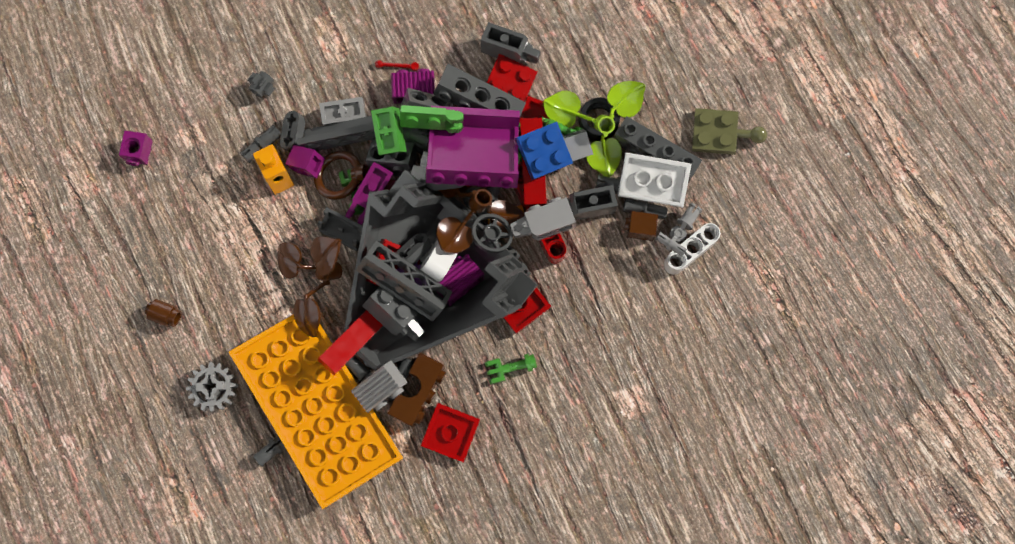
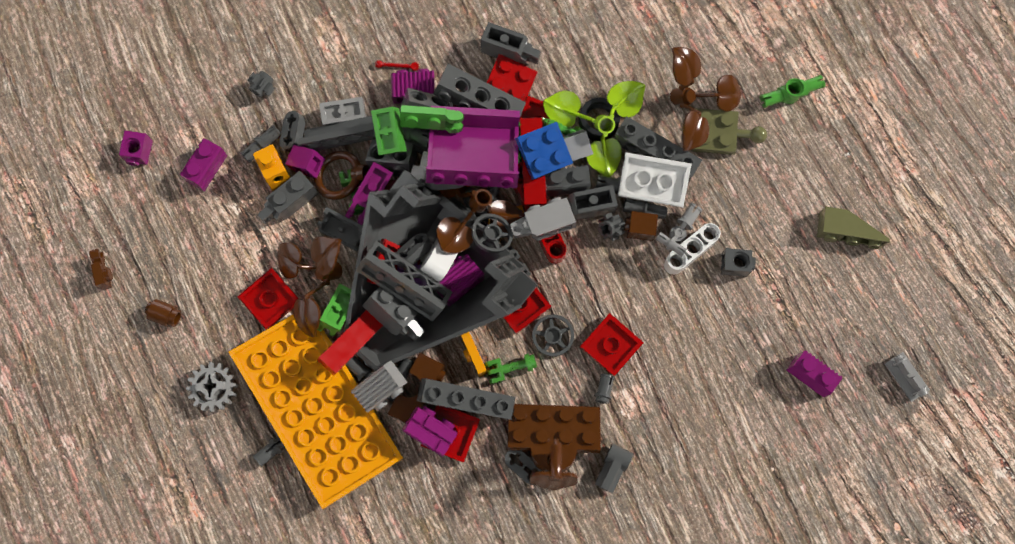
(101, 274): none -> reddish brown plate
(203, 164): none -> magenta brick
(268, 299): none -> red plate
(288, 198): none -> dark grey hinge
(336, 310): none -> bright green hinge
(430, 431): none -> magenta brick
(465, 398): none -> dark grey brick
(472, 354): none -> light orange plate
(520, 470): none -> dark grey beam
(553, 335): none -> dark grey wheel
(554, 434): none -> reddish brown plate
(567, 181): none -> dark grey brick
(604, 389): none -> dark grey pin
(611, 226): none -> dark grey gear
(611, 344): none -> red plate
(615, 464): none -> dark grey piece
(686, 68): none -> reddish brown plant
(728, 266): none -> dark grey brick
(801, 88): none -> bright green pin
(814, 373): none -> magenta brick
(843, 225): none -> olive slope
(907, 377): none -> light grey hinge

